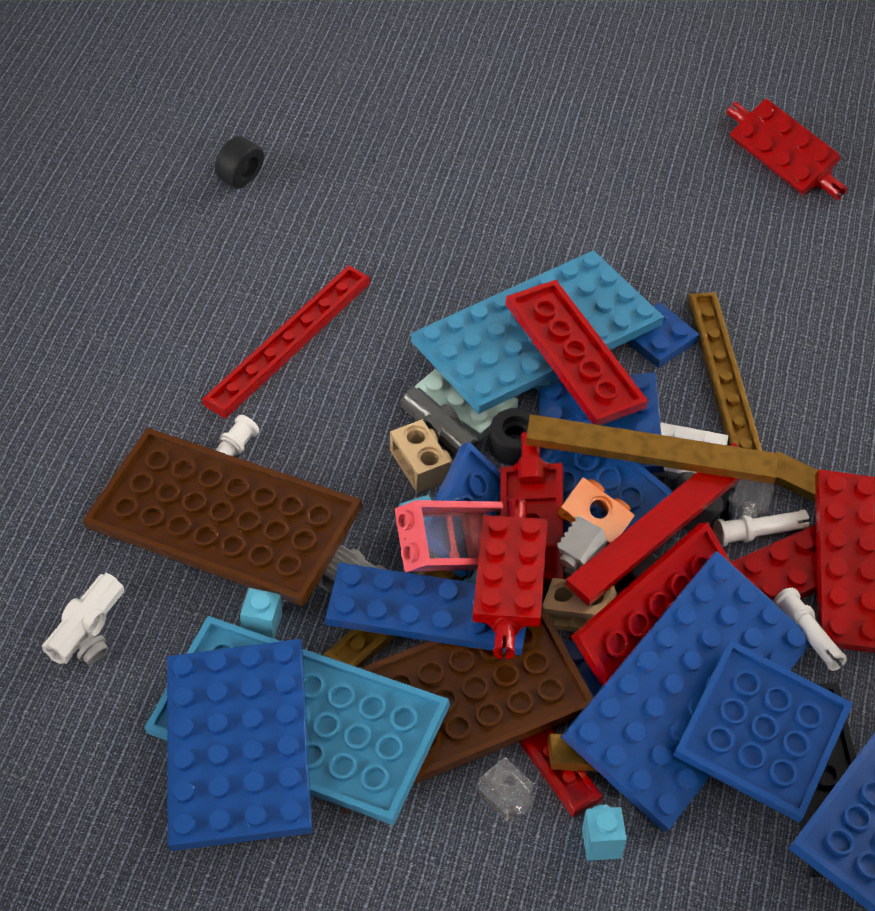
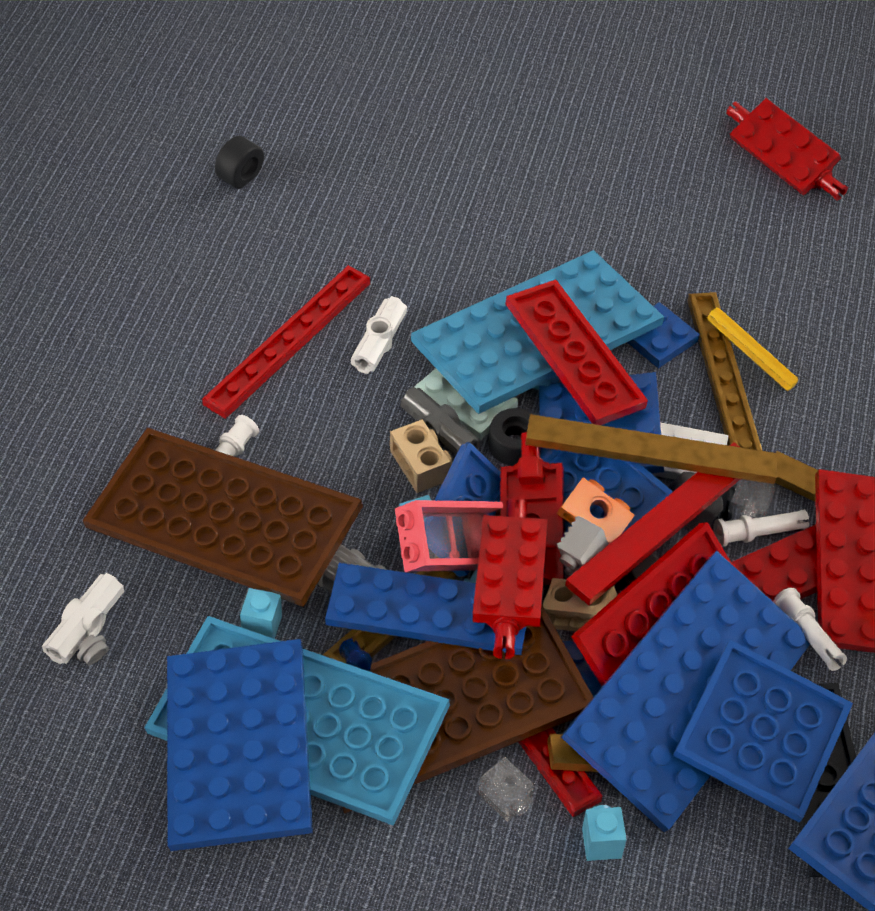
(355, 655): none -> clear blue pin
(378, 335): none -> white piece
(752, 349): none -> yellow axle

